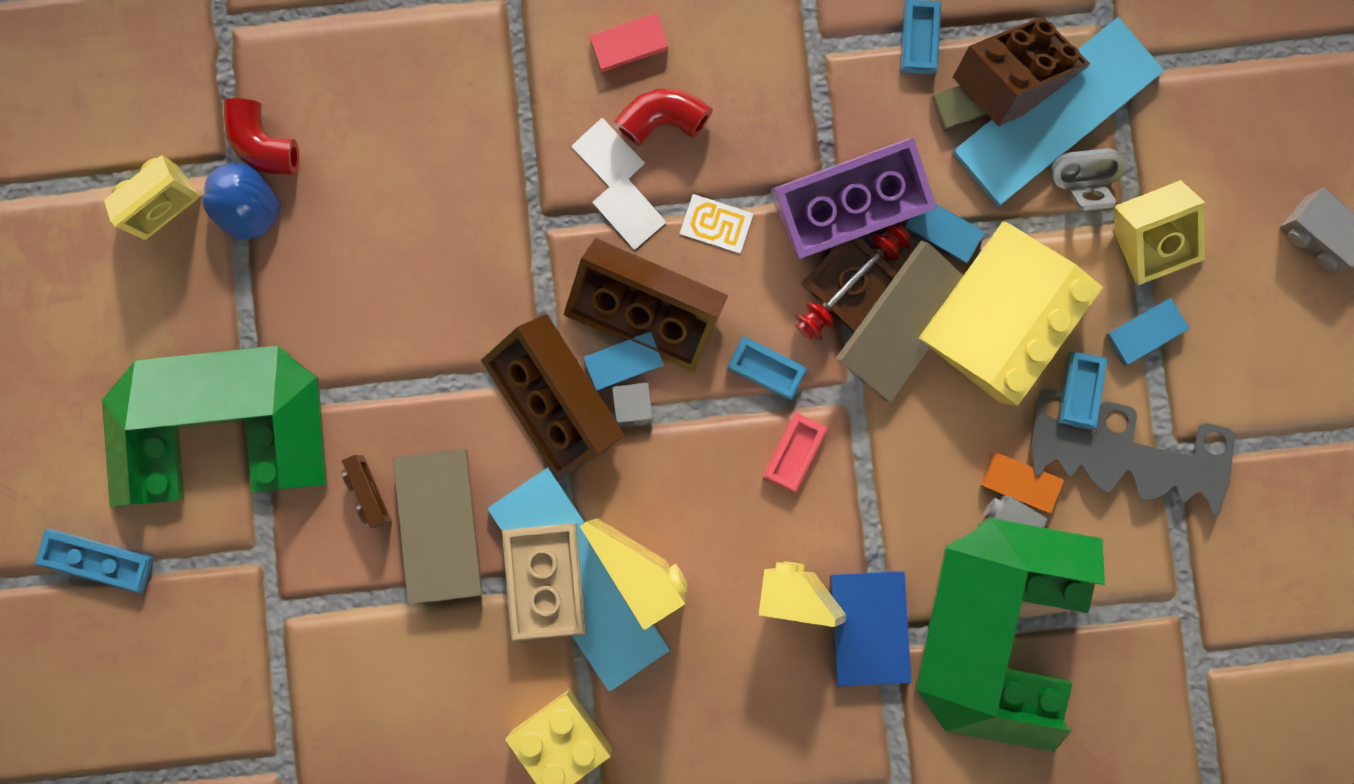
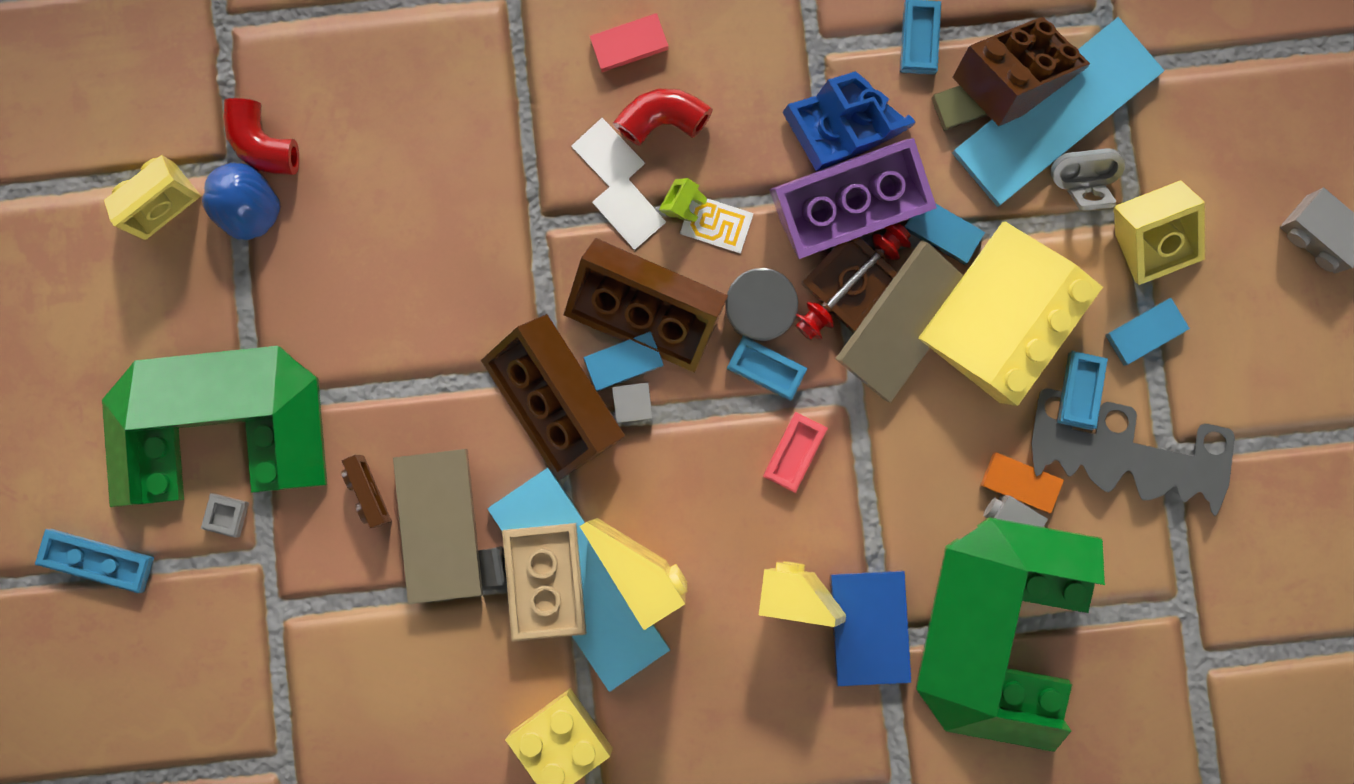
(224, 515): none -> light grey tile
(492, 566): none -> dark grey slope
(679, 198): none -> lime tile
(761, 304): none -> dark grey tile
(844, 120): none -> blue slope

